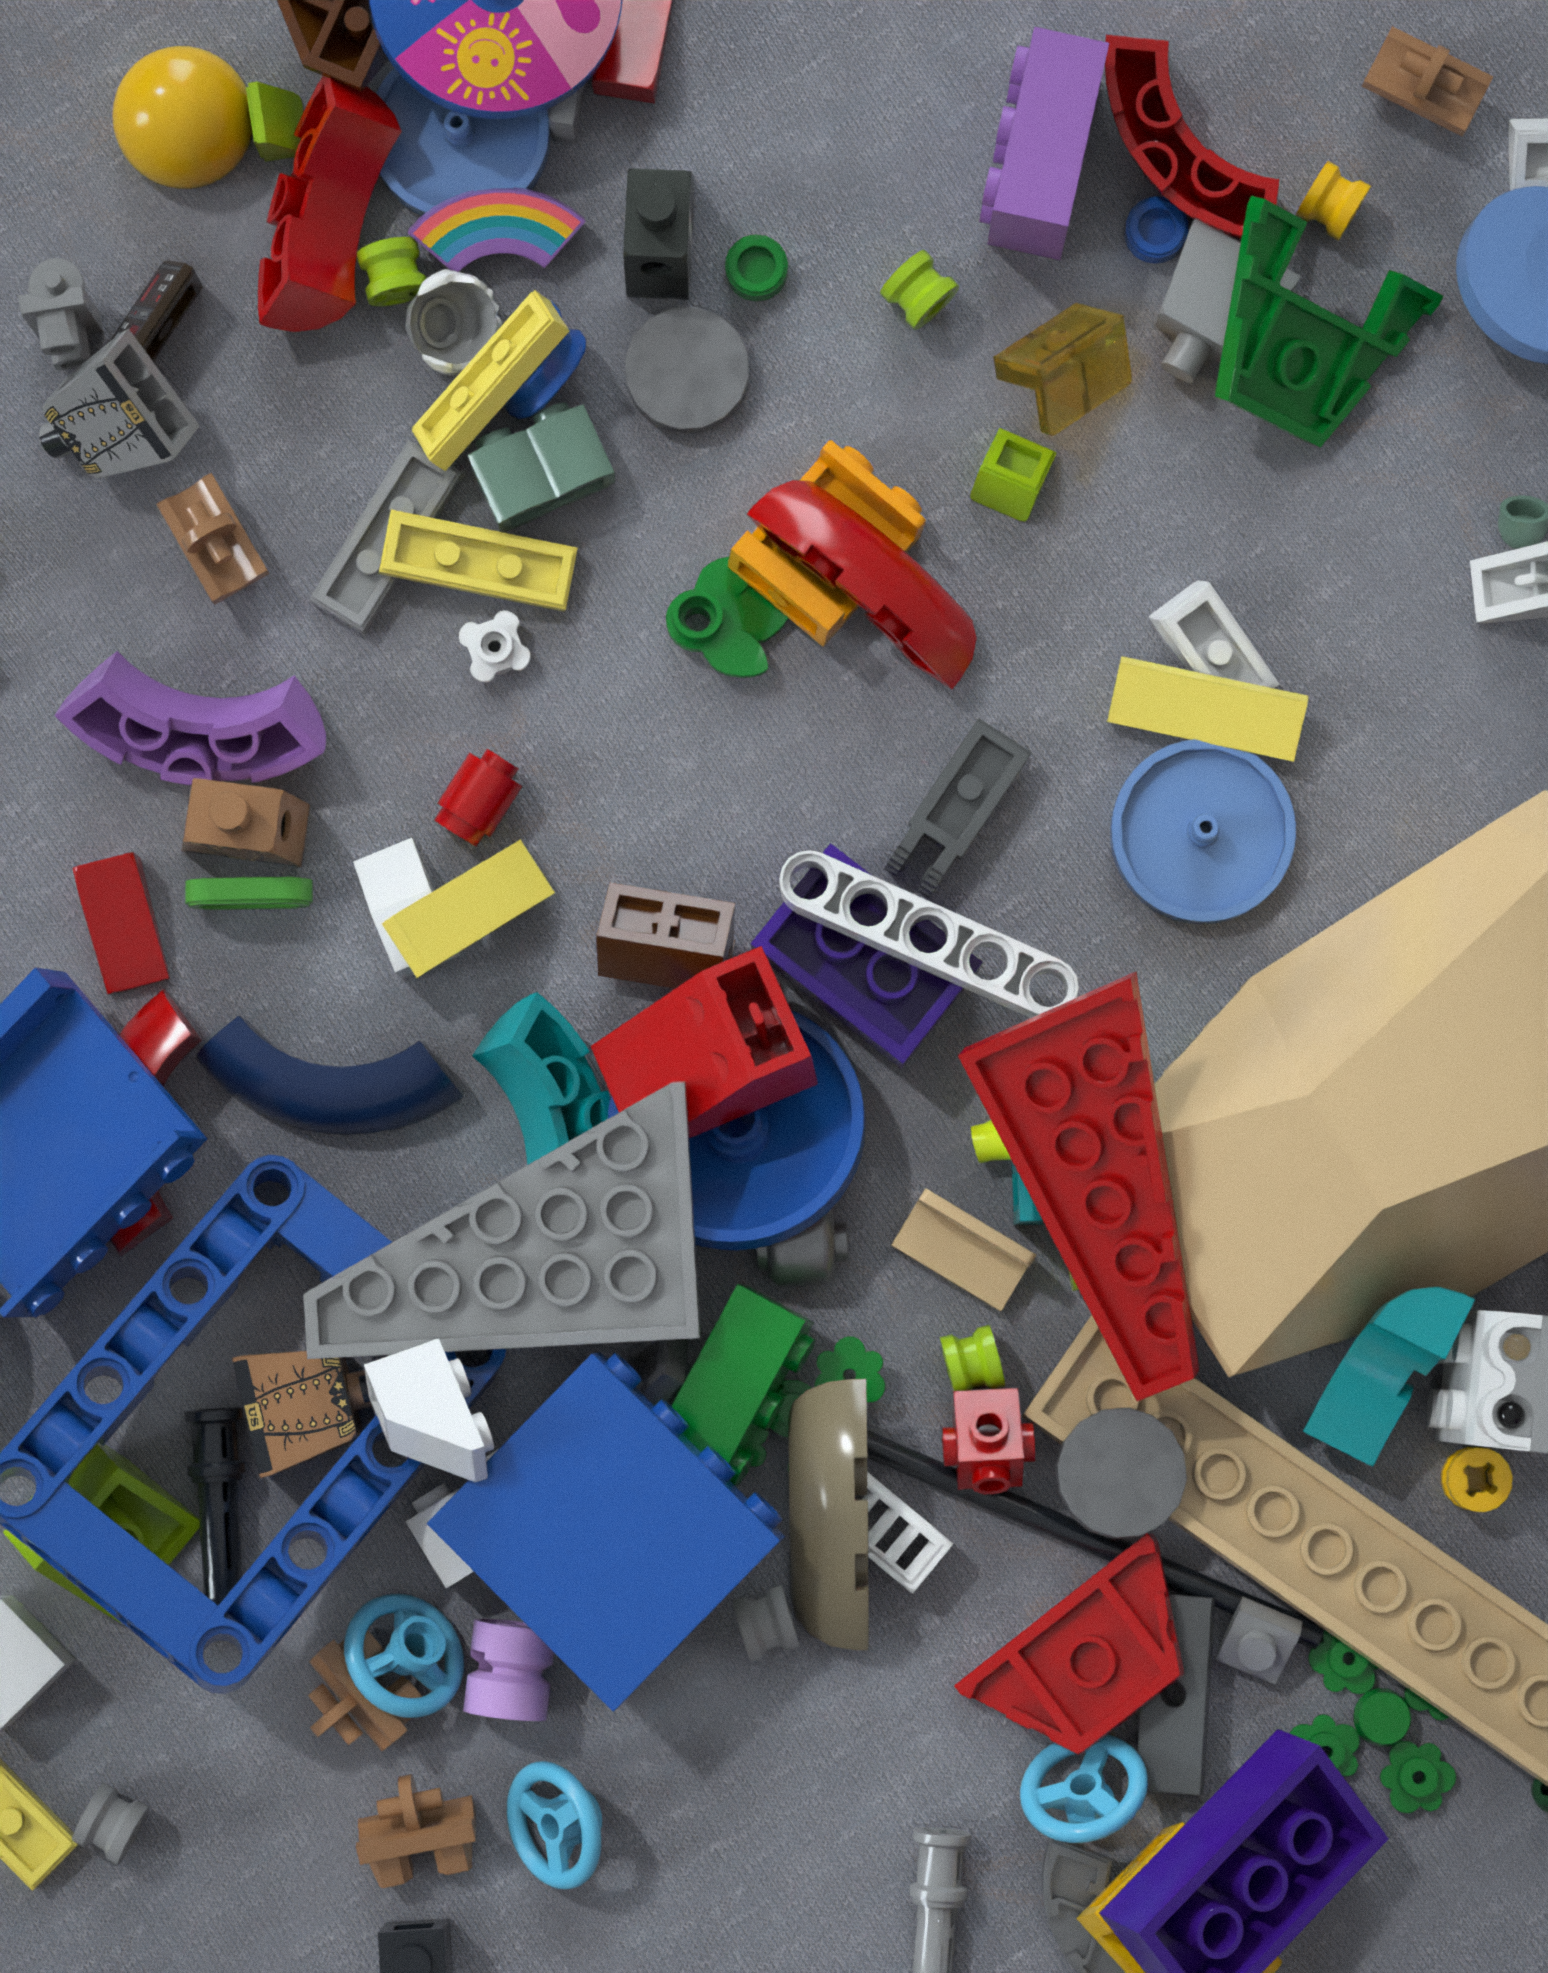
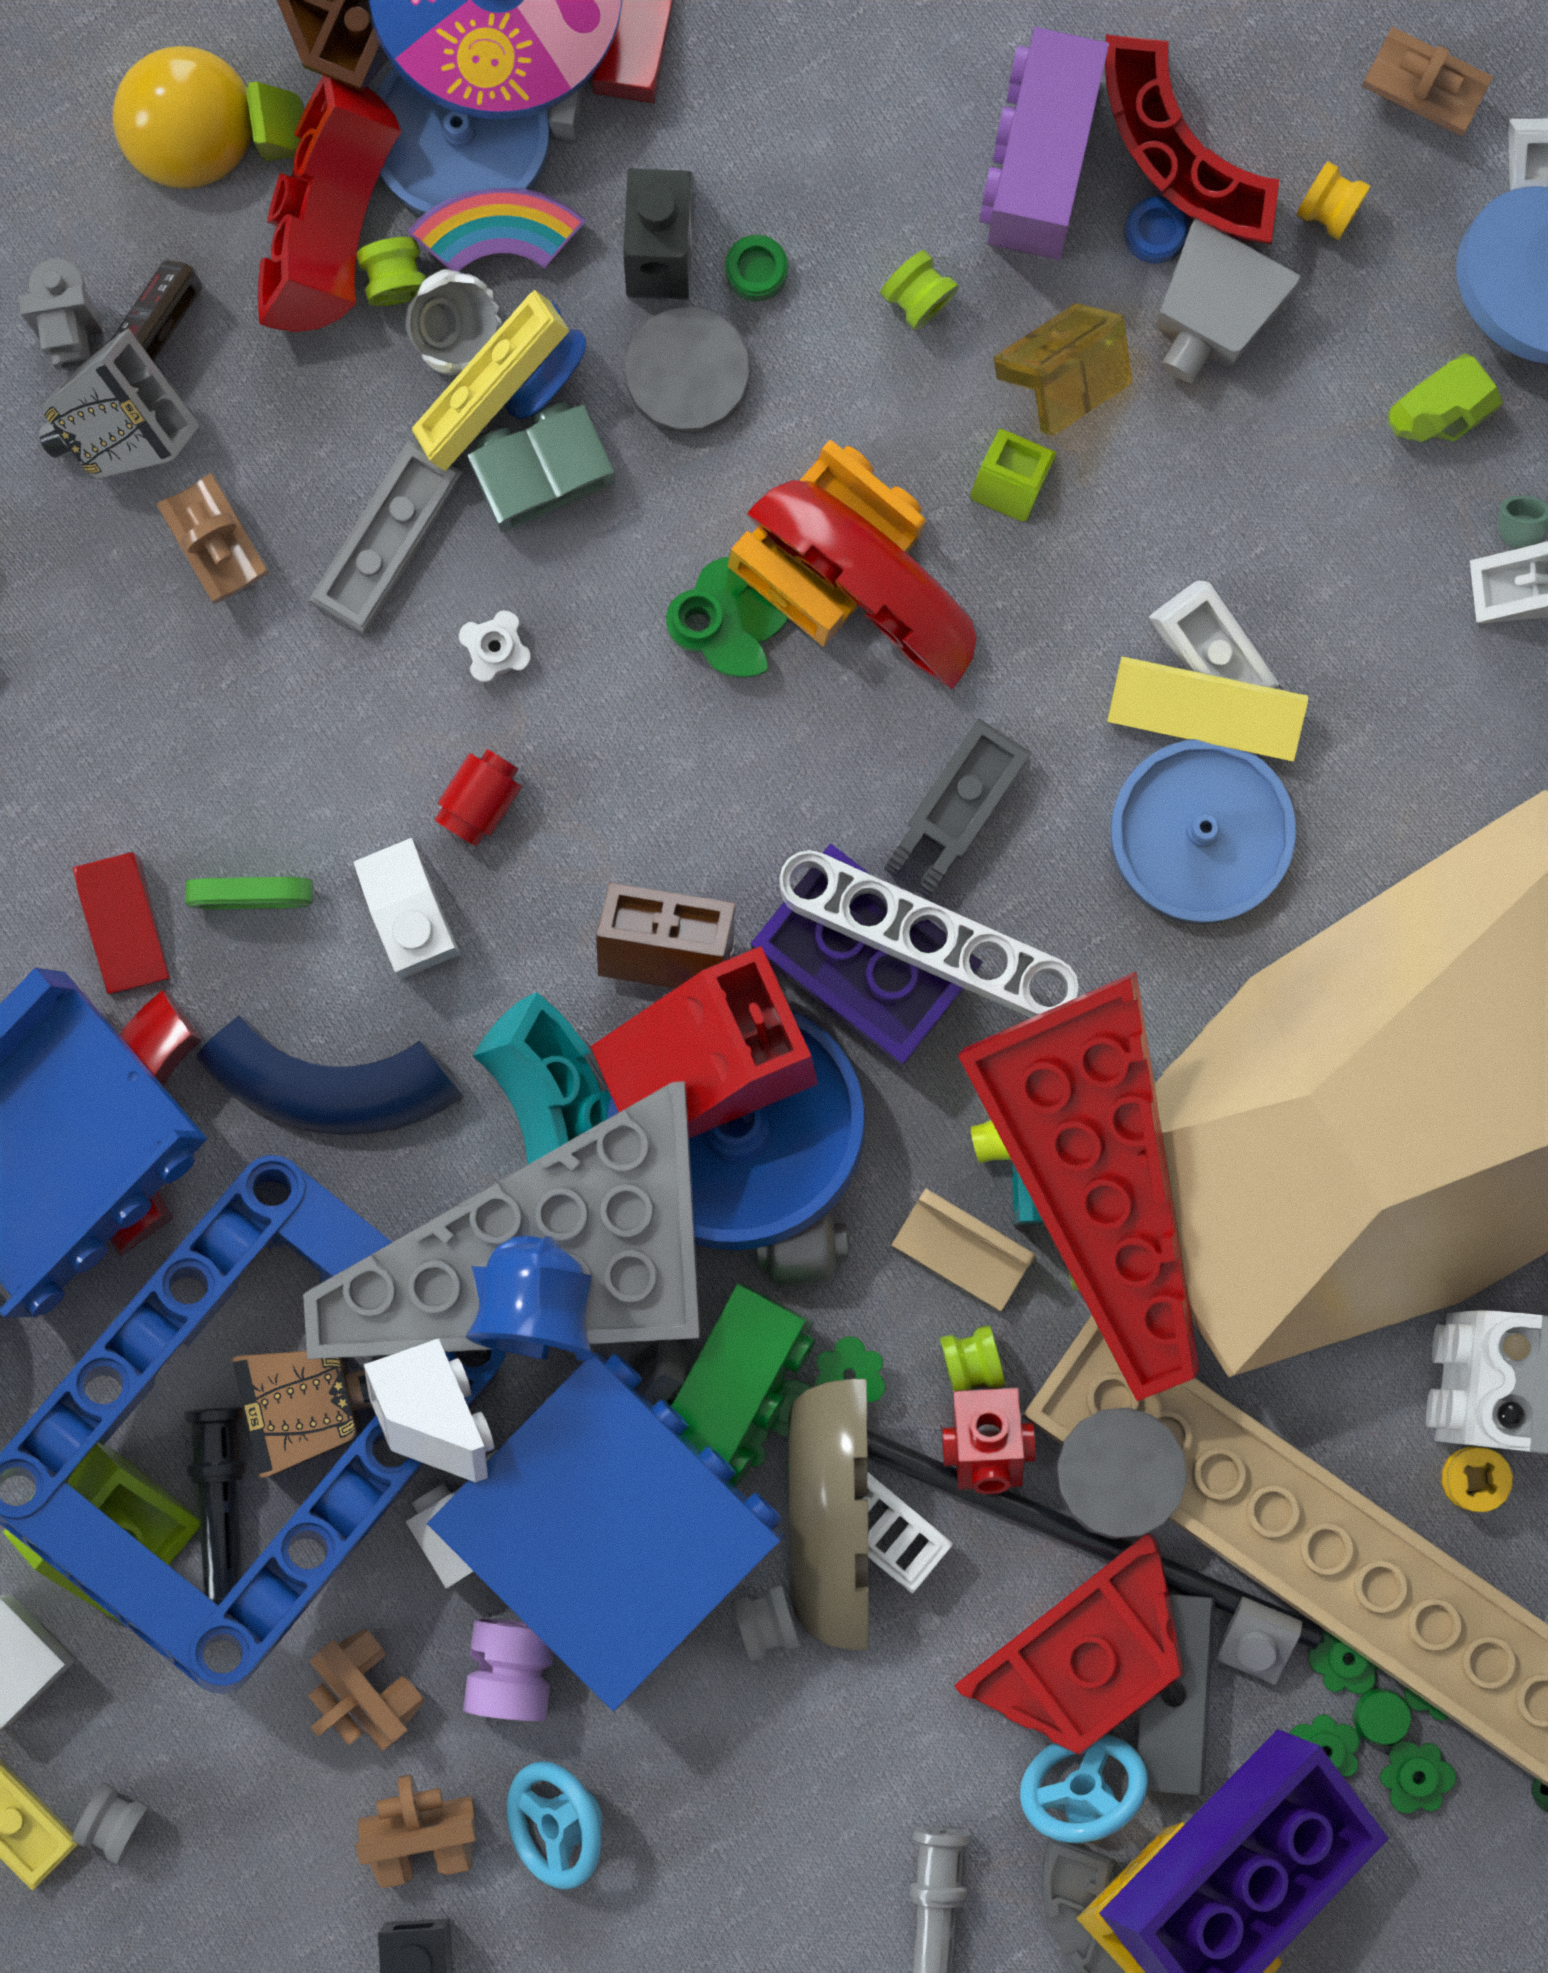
(193, 735): medium lavender brick -> none
(245, 822): medium nougat torso -> none
(428, 1637): medium azure piece -> none
(468, 908): light yellow tile -> none
(477, 560): light yellow tile -> none
(531, 1300): none -> blue helmet
(1292, 356): green wing -> none
(1371, 1383): teal brick -> none
(1446, 403): none -> lime rock

